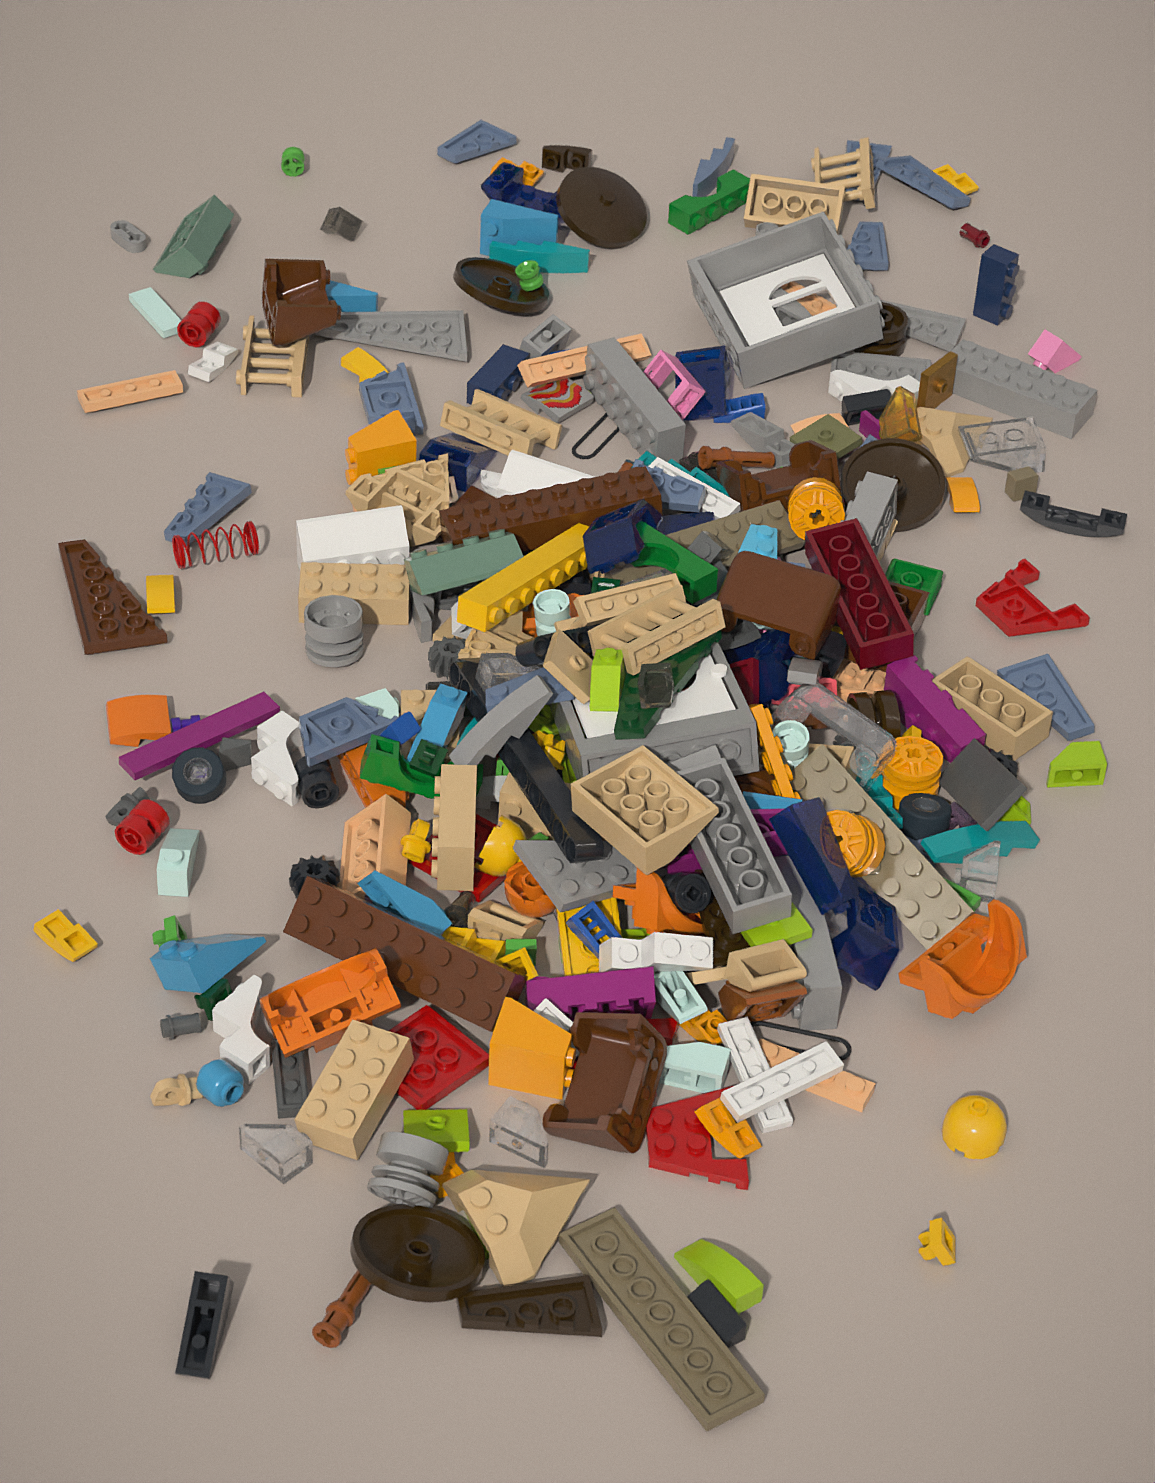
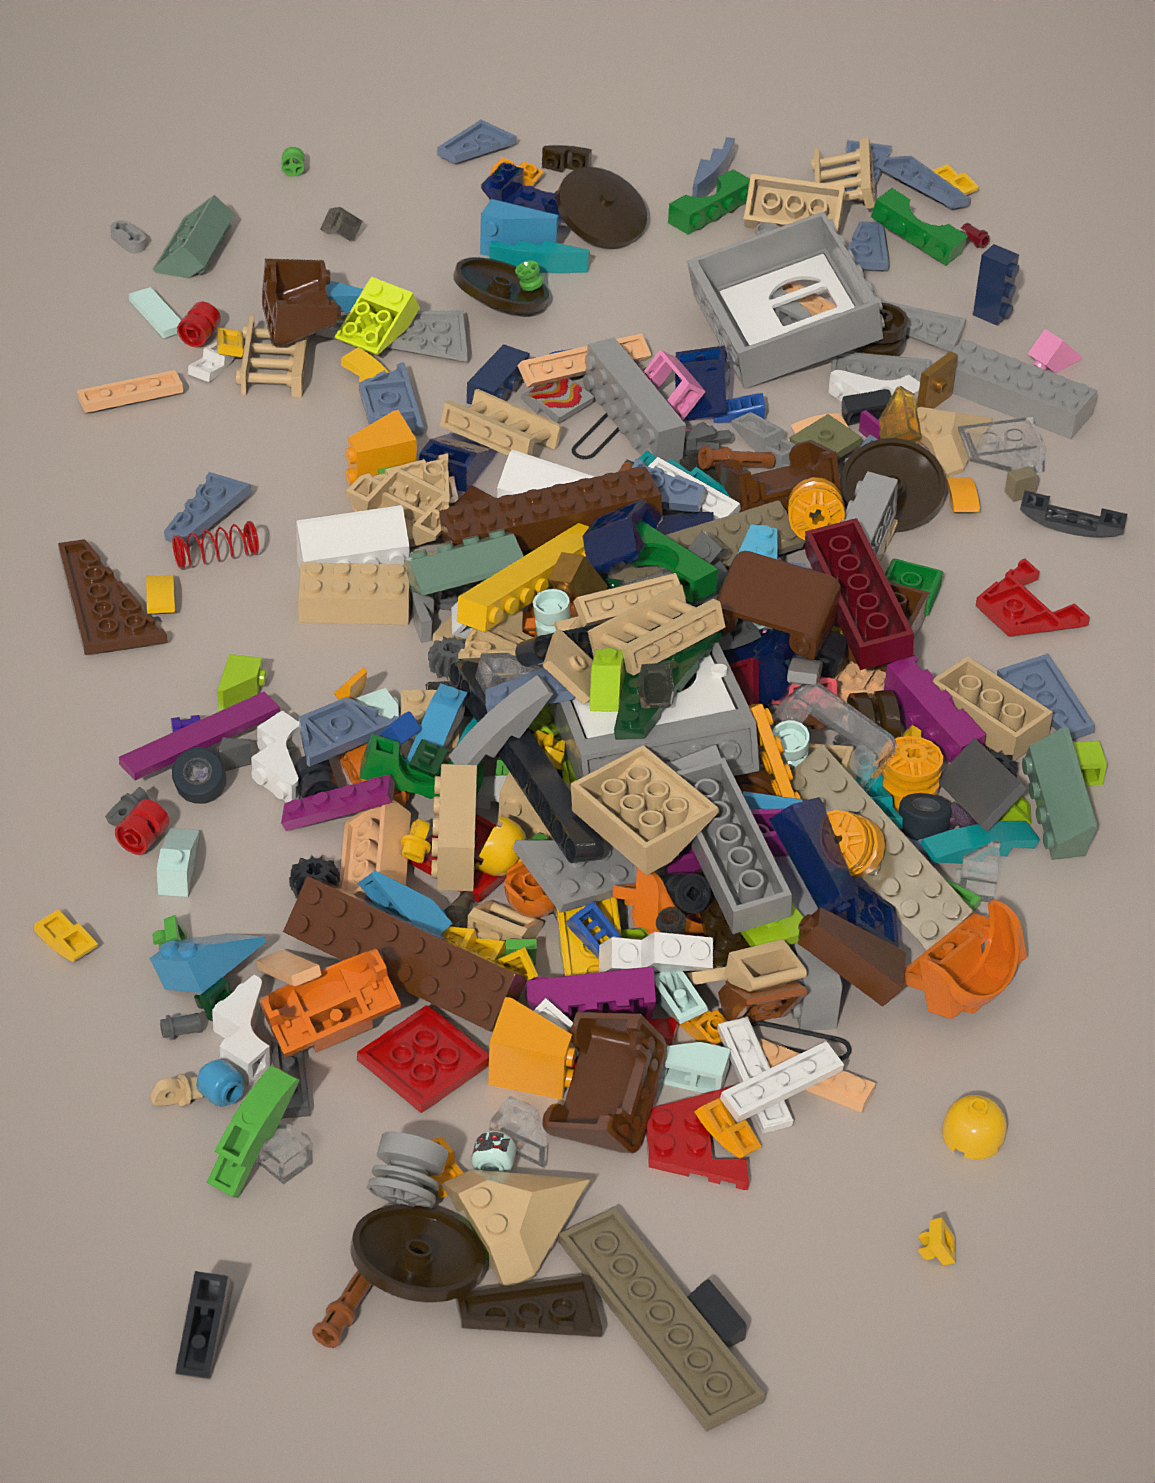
(137, 719): orange slope -> none
(230, 342): none -> yellow tile
(240, 680): none -> lime slope
(248, 1129): none -> bright green slope
(289, 968): none -> light nougat tile
(333, 631): light grey wheel -> none
(338, 802): none -> magenta plate
(353, 686): none -> light orange slope
(355, 1089): tan brick -> none
(378, 316): none -> neon yellow slope
(440, 1126): lime plate -> none
(489, 481): white tile -> none
(493, 1152): none -> light aqua head
(546, 338): light grey brick -> none
(575, 576): none -> pearl gold slope
(671, 921): none -> clear smoke cone
(704, 435): none -> dark grey rock
(733, 1280): lime slope -> none
(854, 954): none -> reddish brown slope
(938, 241): none -> green arch
(1060, 795): none -> sand green slope

